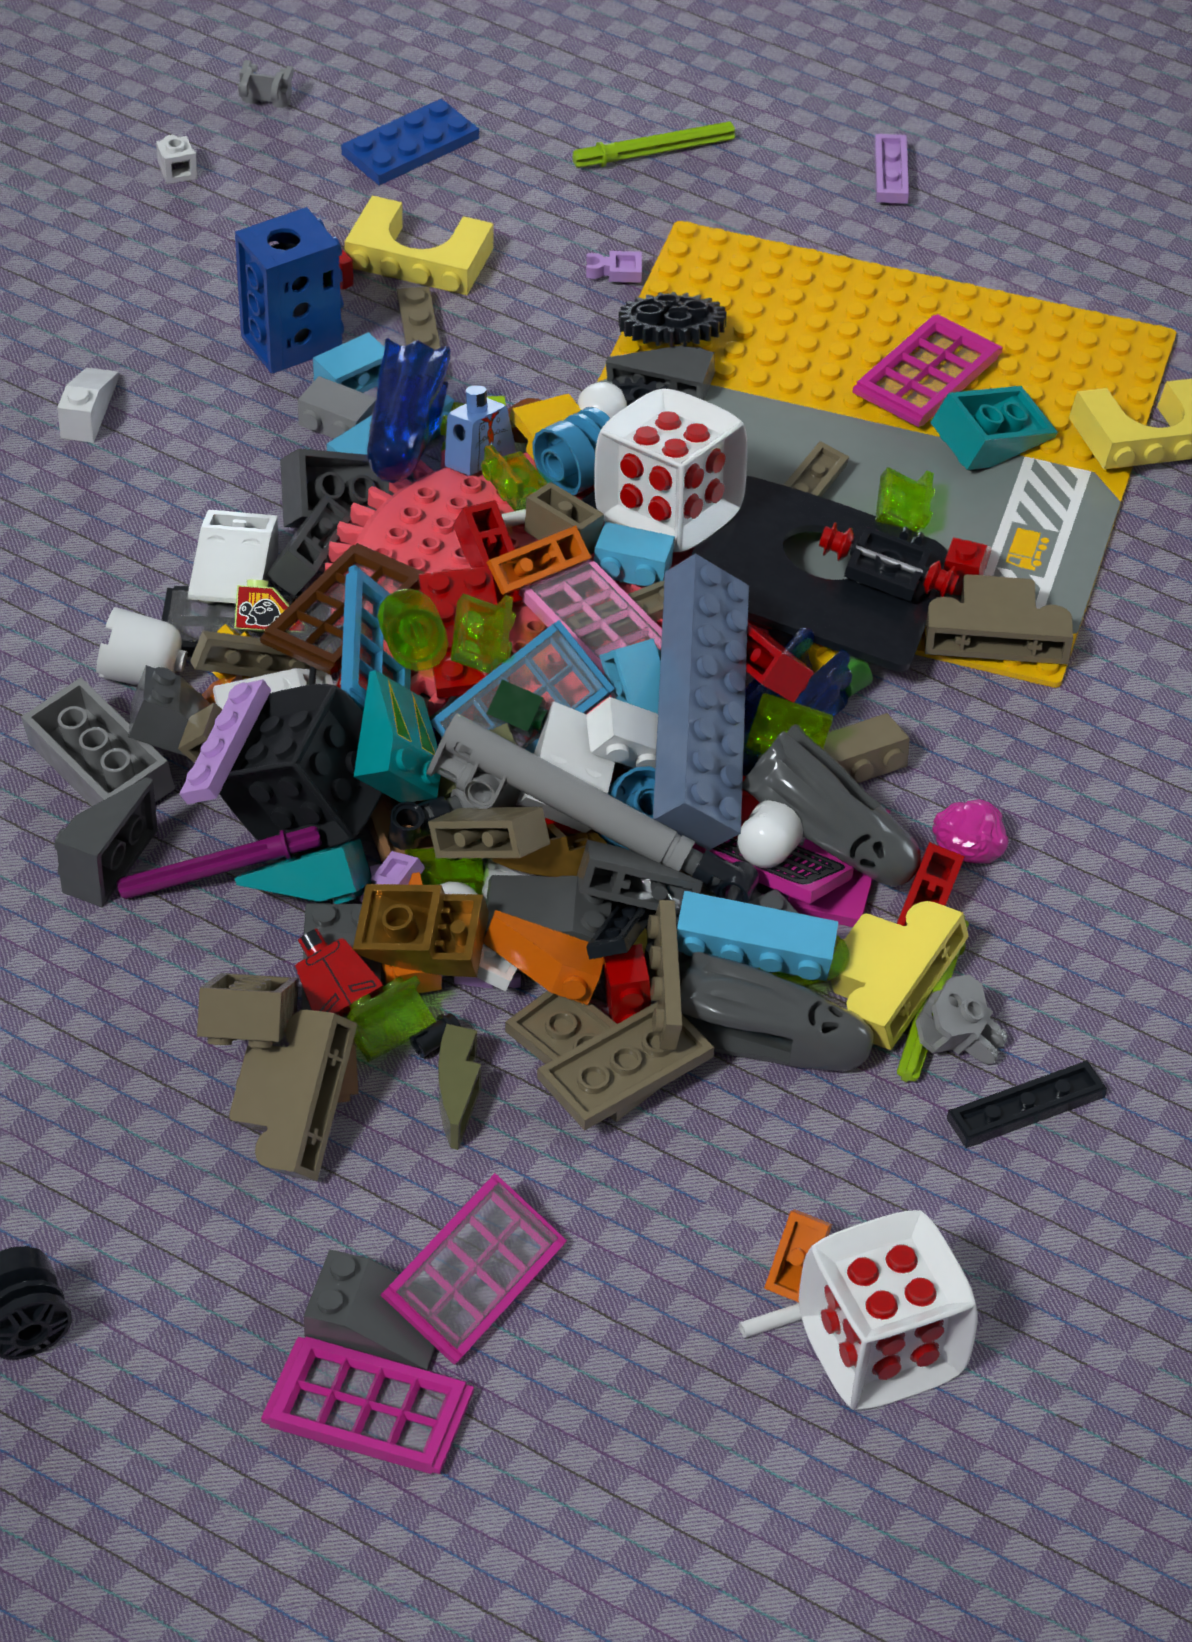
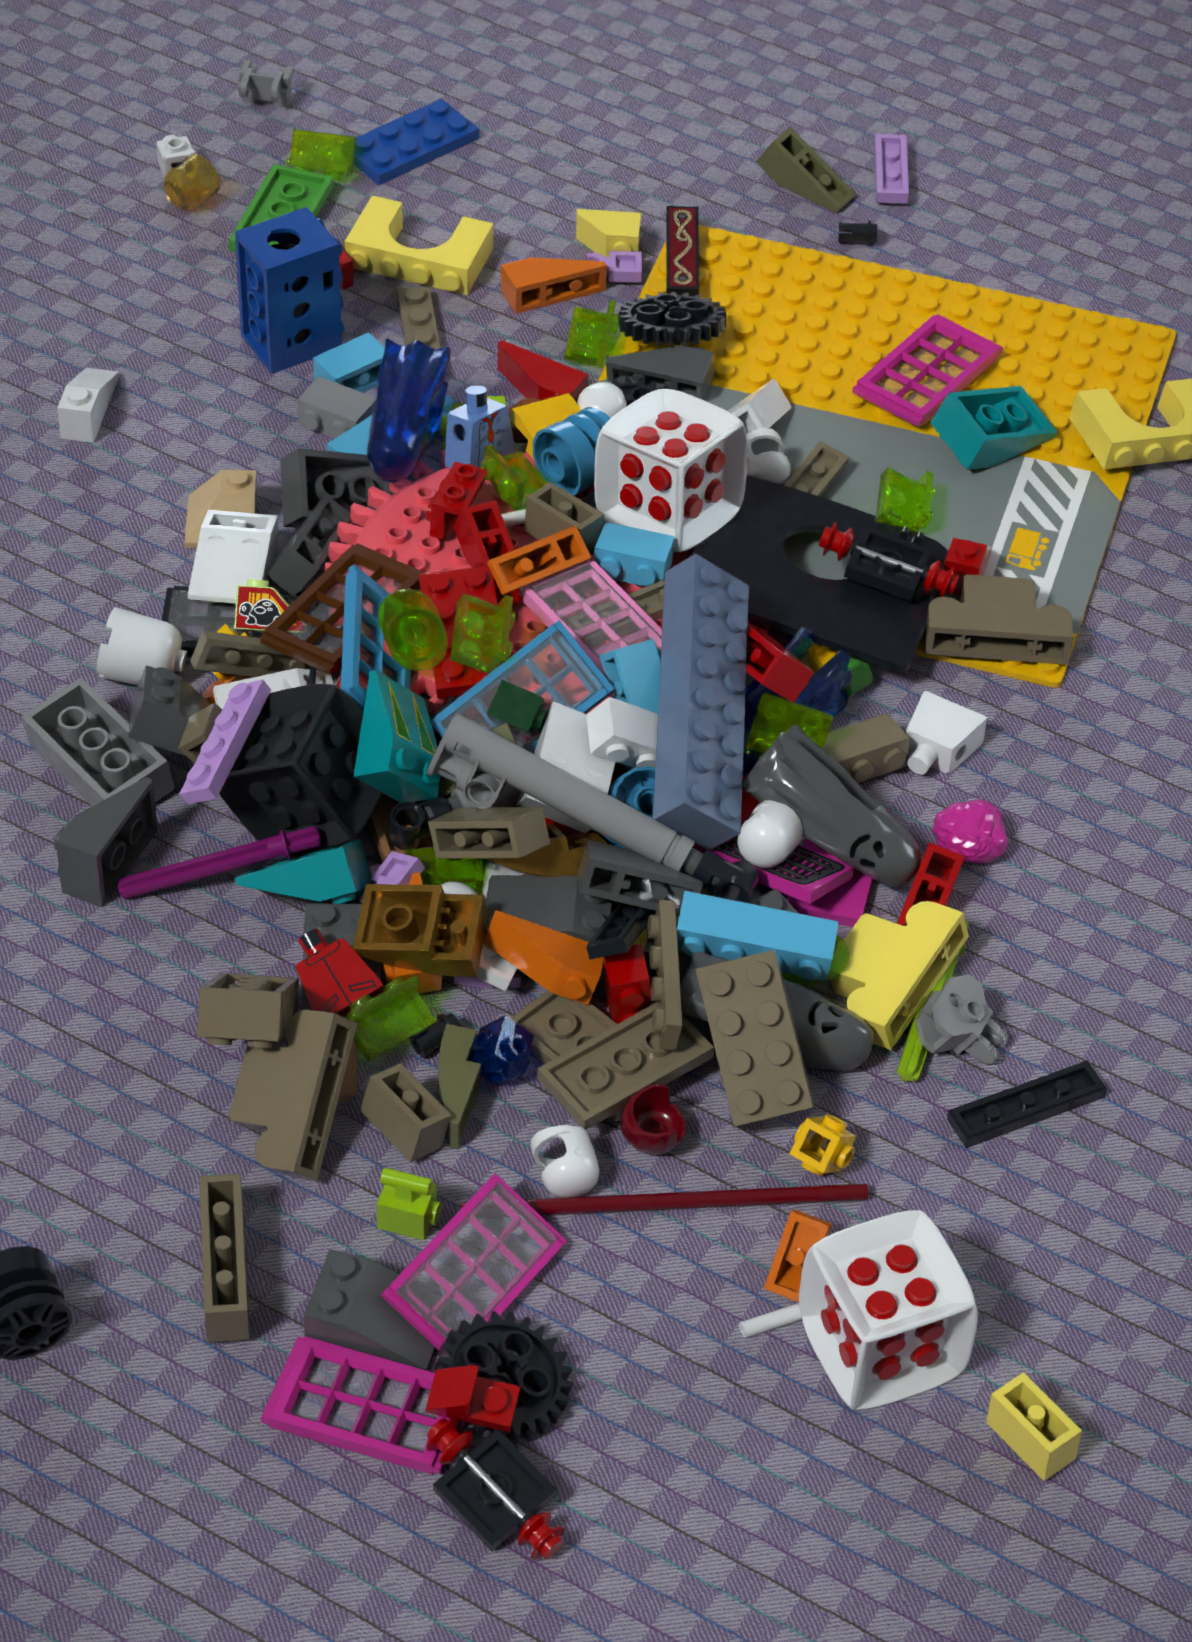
(191, 182): none -> clear yellow helmet
(223, 492): none -> tan slope
(223, 1258): none -> dark tan brick
(284, 192): none -> bright green plate
(322, 153): none -> clear neon green bracket
(405, 1112): none -> dark tan brick
(407, 1204): none -> lime brick
(454, 493): none -> red bracket
(472, 1399): none -> red slope
(494, 1489): none -> black plate
(502, 1050): none -> clear blue brick
(534, 1367): none -> black gear
(537, 375): none -> red slope
(548, 281): none -> orange slope
(576, 1170): none -> white helmet
(590, 335): none -> clear neon green bracket
(608, 230): none -> light yellow slope
(652, 1121): none -> dark red hair
(654, 144): lime axle -> none
(682, 250): none -> tile
(698, 1199): none -> dark red piece
(755, 1038): none -> dark tan brick
(762, 407): none -> white slope
(768, 465): none -> white helmet
(804, 172): none -> olive slope
(811, 1145): none -> yellow brick
(859, 232): none -> black pin
(942, 734): none -> white torso
(1033, 1426): none -> light yellow brick

